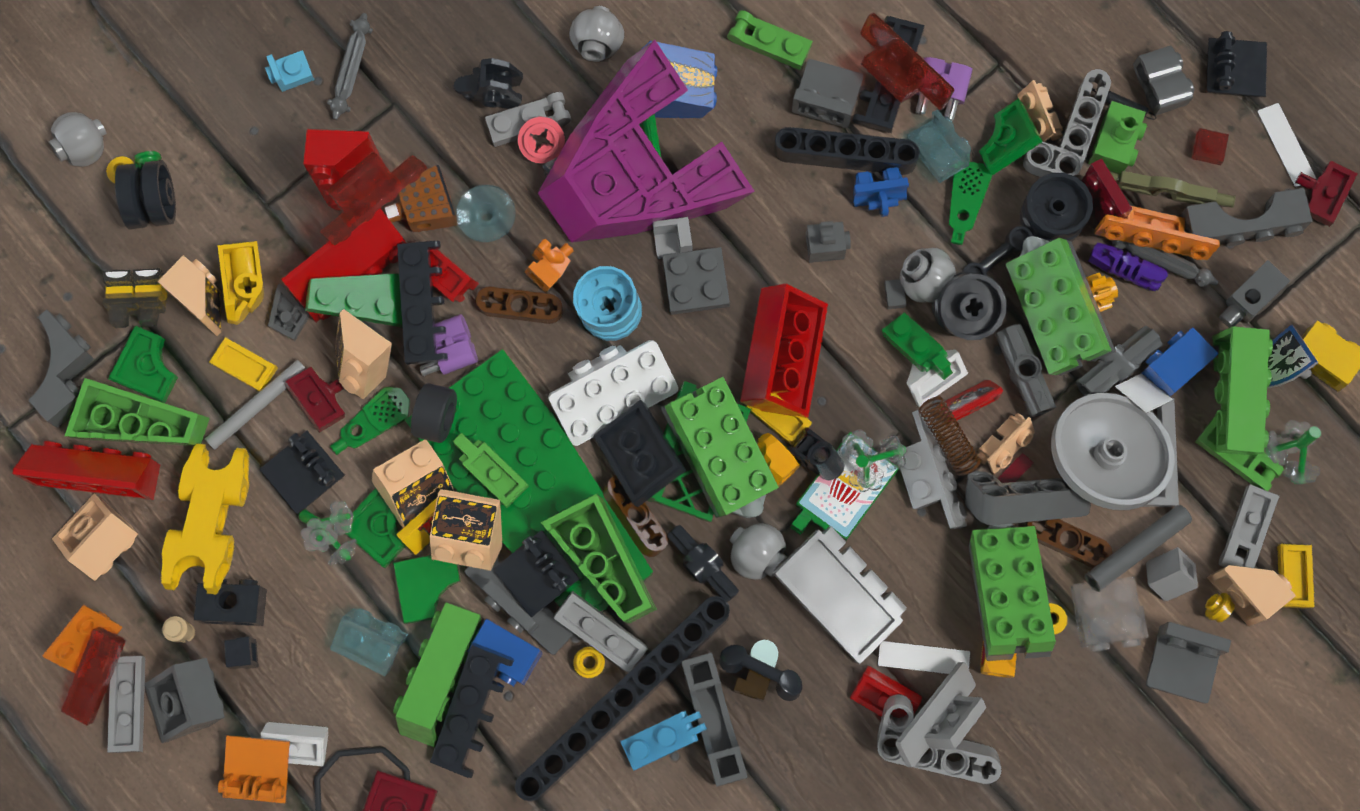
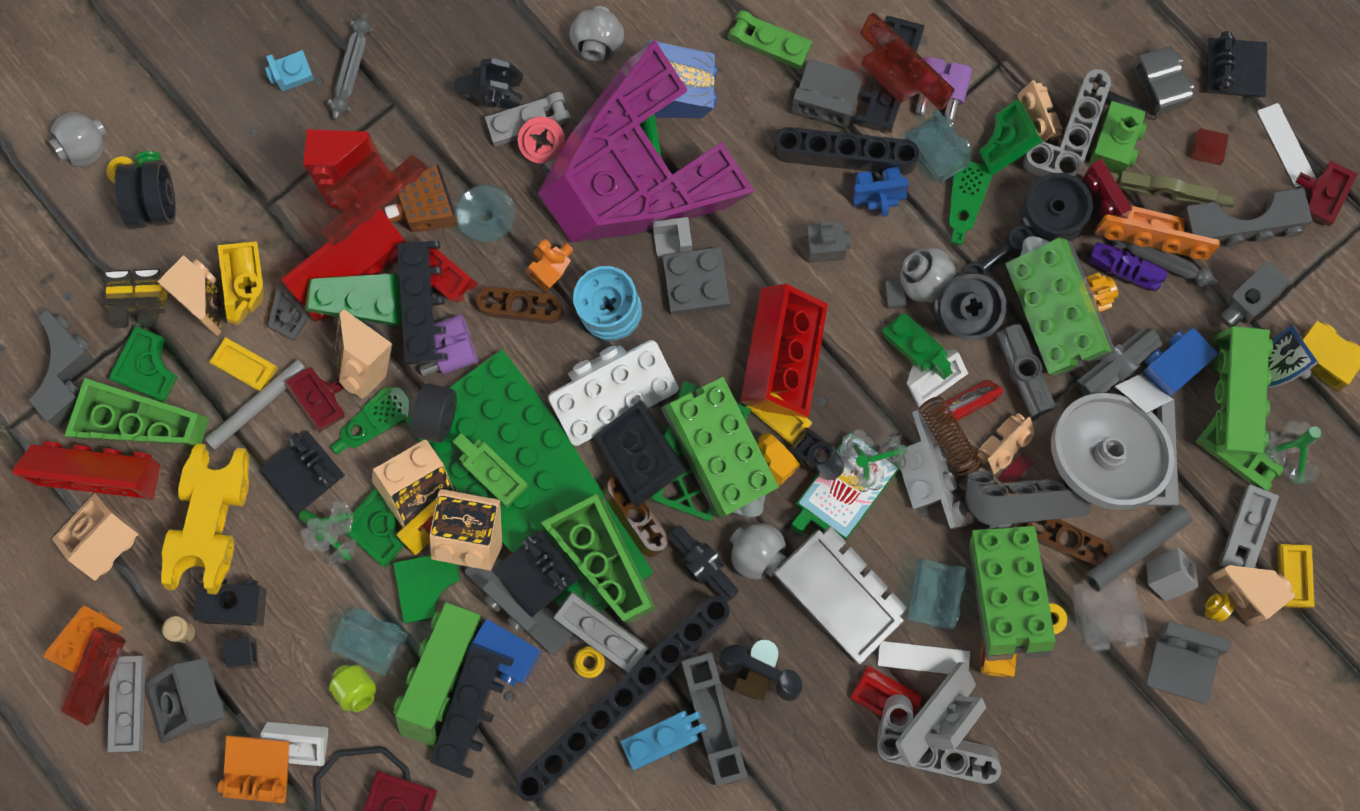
(352, 688): none -> lime head
(936, 594): none -> clear light blue bracket

